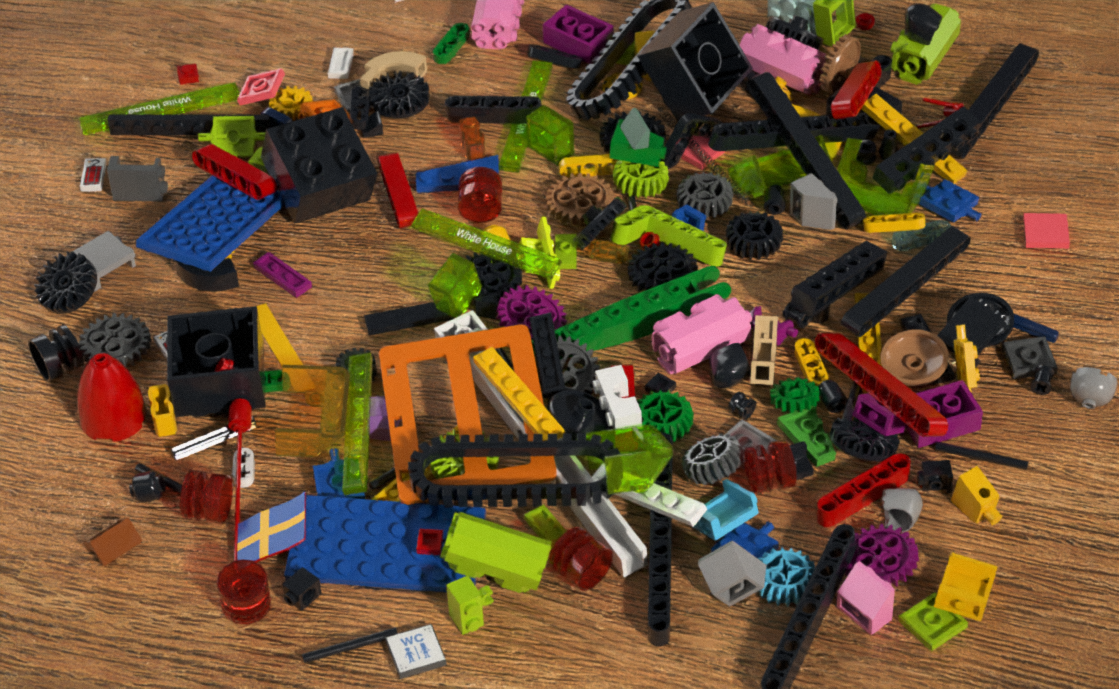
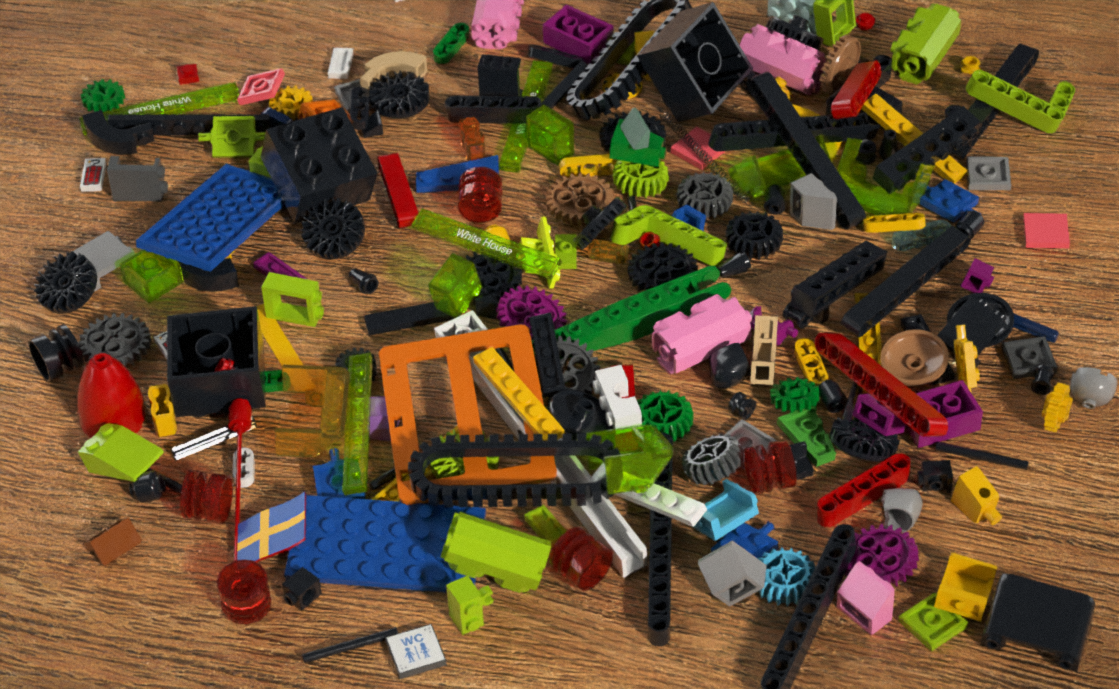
(103, 96): none -> green gear
(113, 139): none -> black arch
(118, 453): none -> lime slope
(151, 274): none -> clear neon green brick
(234, 171): red beam -> none
(295, 287): none -> lime window
(333, 229): none -> black wheel
(365, 281): none -> black cone
(430, 541): red plate -> none
(499, 76): none -> black panel
(563, 87): none -> black beam
(660, 382): black tile -> none
(685, 129): black beam -> none
(735, 265): none -> black cone
(921, 22): black piece -> none
(949, 108): red plant -> none
(970, 64): none -> yellow plate
(971, 223): none -> black brick
(978, 277): none -> magenta brick
(988, 173): none -> light grey tile
(1020, 103): none -> lime beam
(1039, 618): none -> black windscreen
(1057, 407): none -> yellow gear

